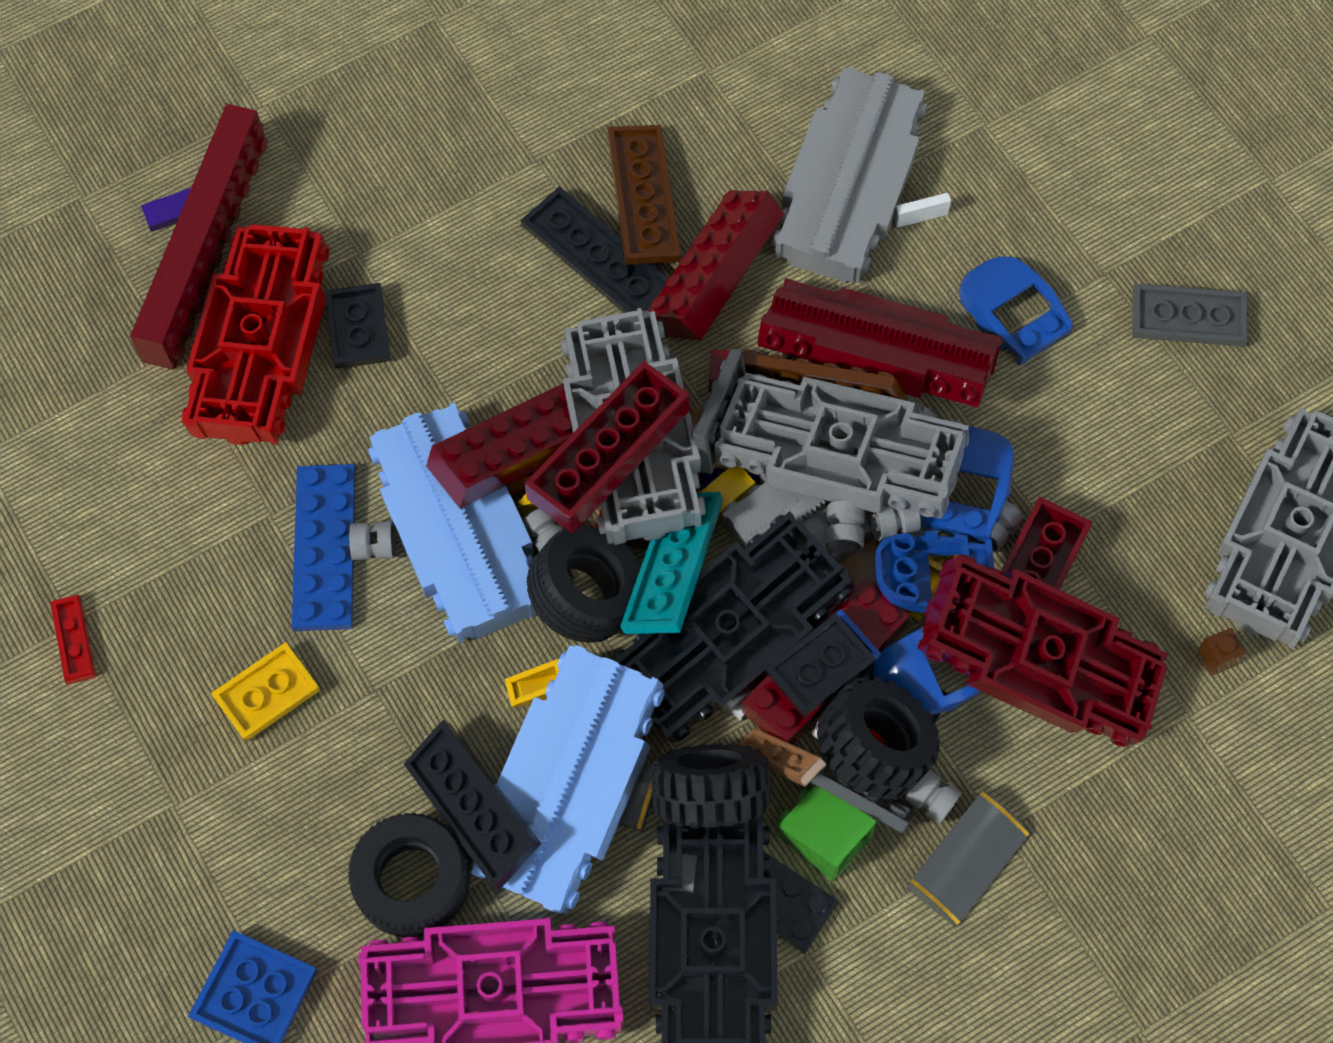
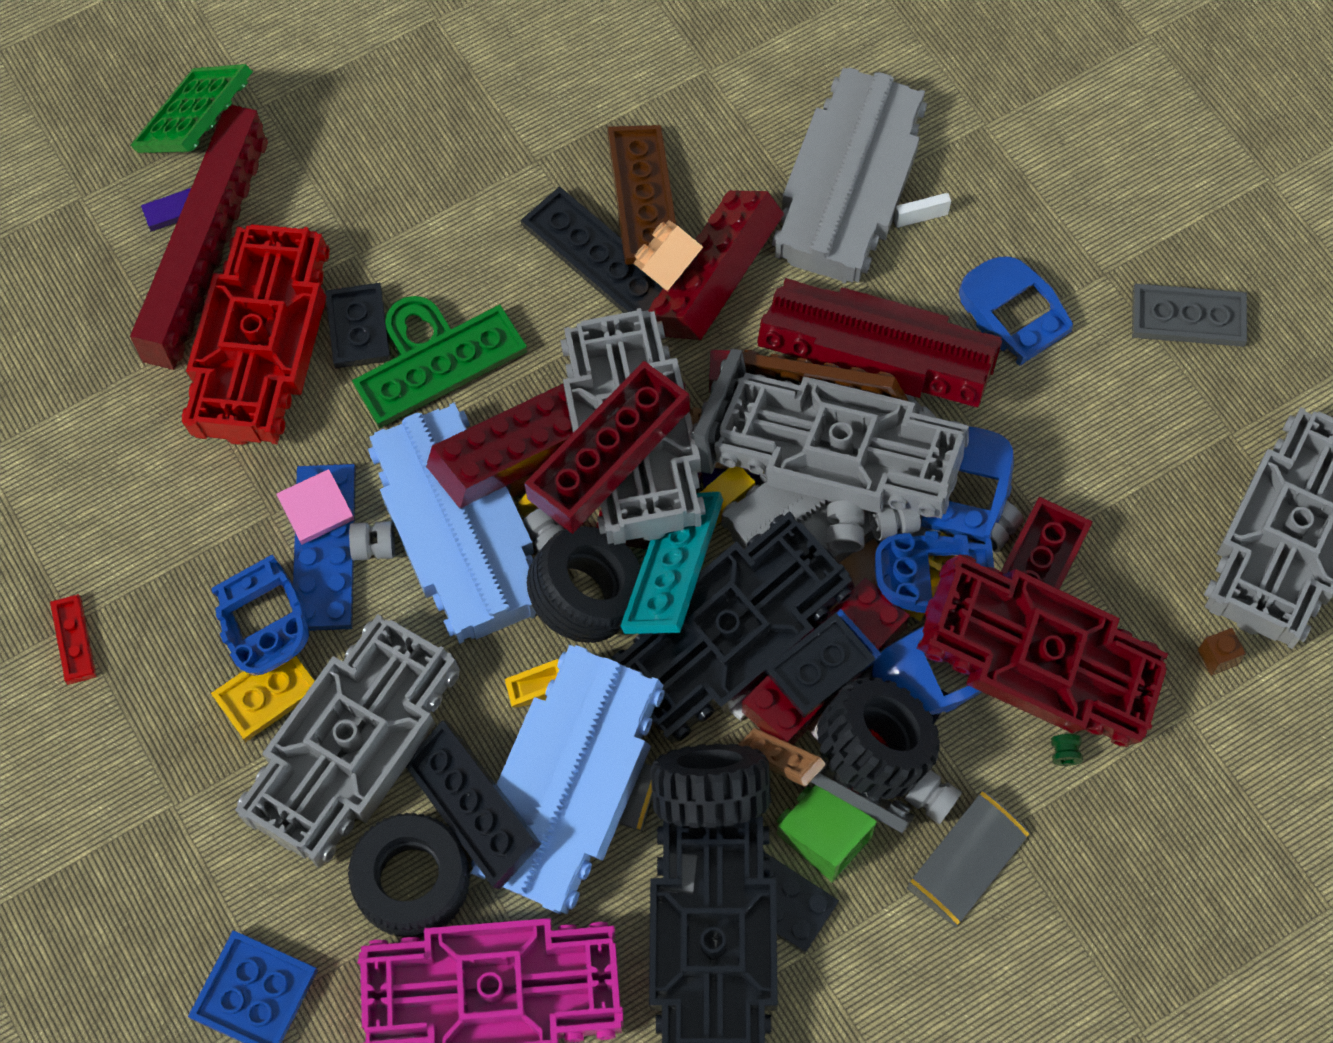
(192, 109): none -> green plate
(273, 643): none -> blue slope
(315, 506): none -> bright pink tile
(348, 740): none -> light grey piece
(440, 364): none -> green plate
(667, 254): none -> light nougat brick
(1066, 749): none -> dark green wheel

